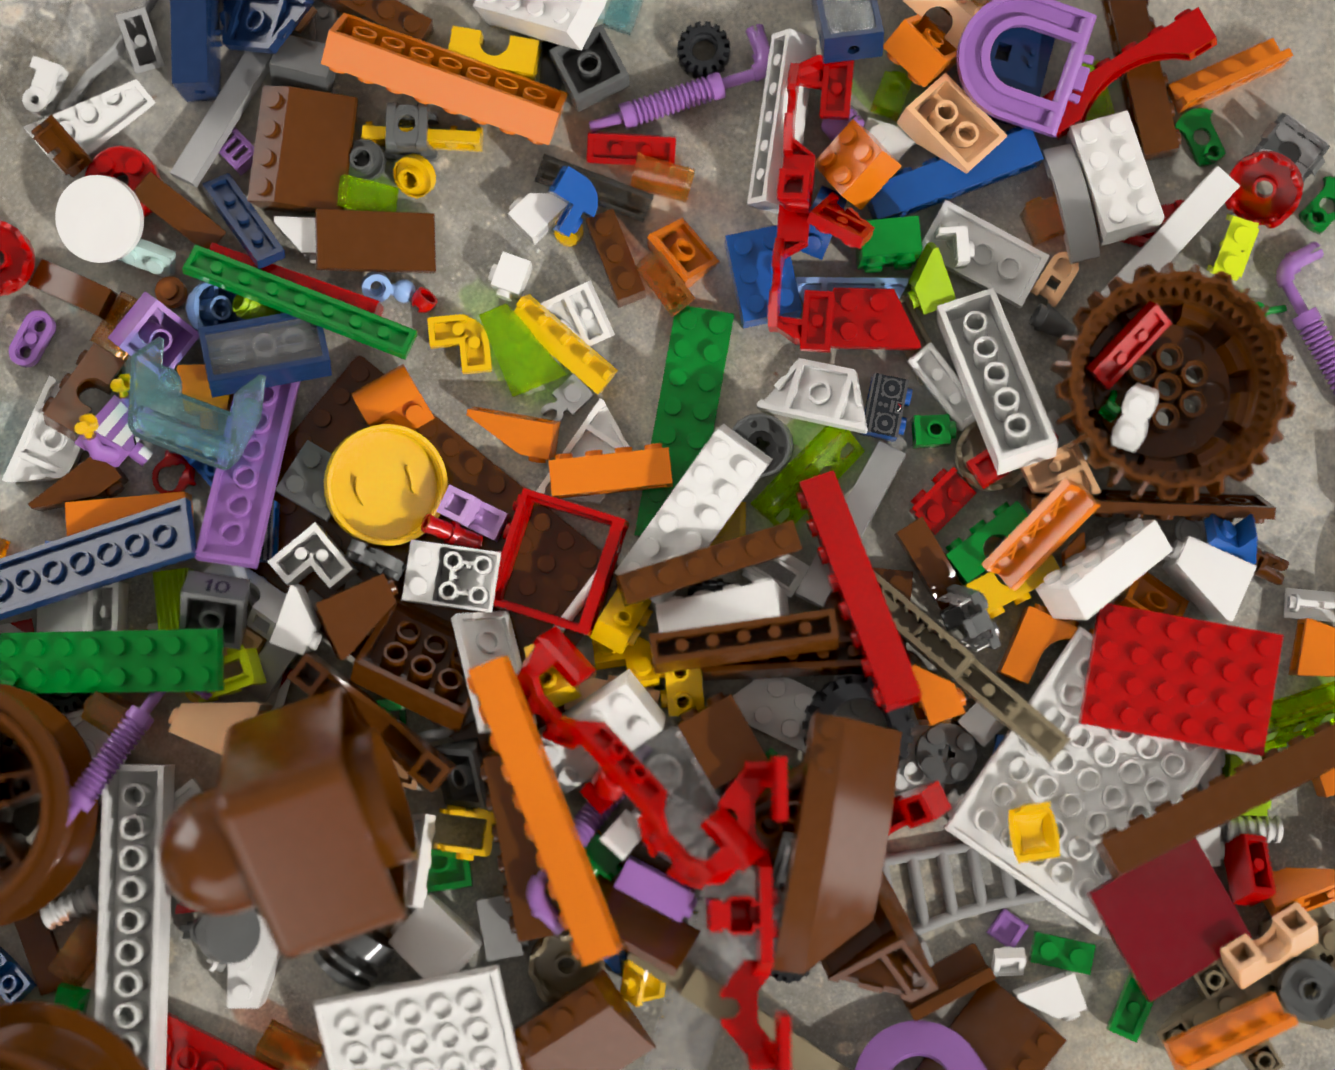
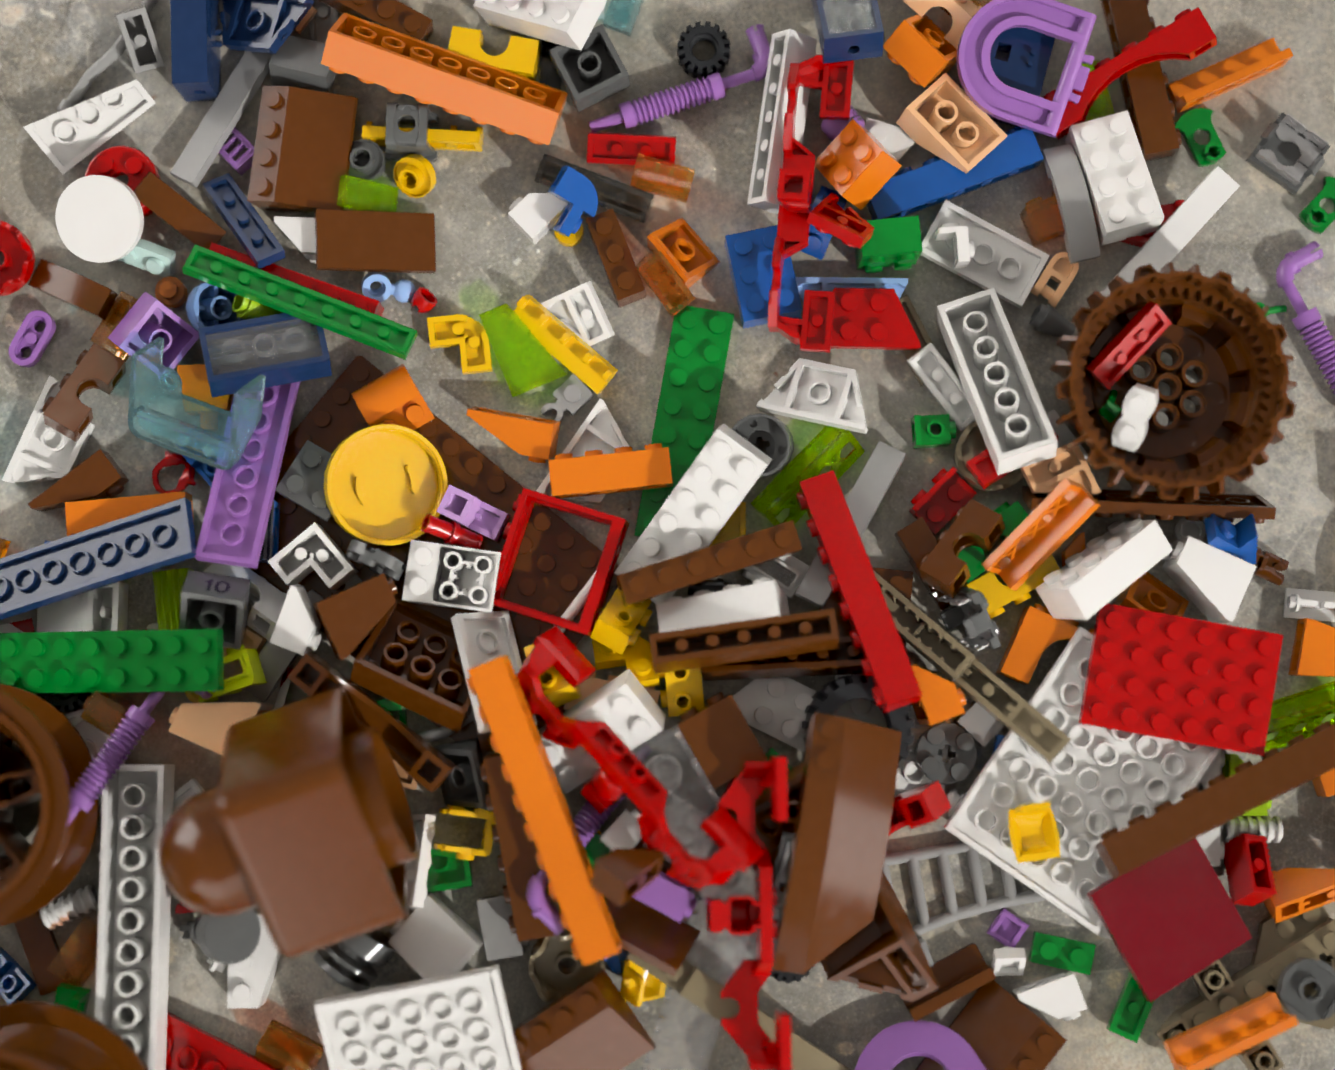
(45, 87): white leg -> none
(70, 155): reddish brown hinge -> none
(108, 433): torso -> none
(510, 276): white brick -> none
(625, 873): none -> reddish brown slope
(885, 406): brick -> none
(891, 95): clear neon green brick -> none
(930, 281): lime slope -> none
(972, 527): none -> reddish brown arch
(1235, 247): neon yellow window -> none
(1272, 208): red plate -> none
(1288, 936): light nougat arch -> none

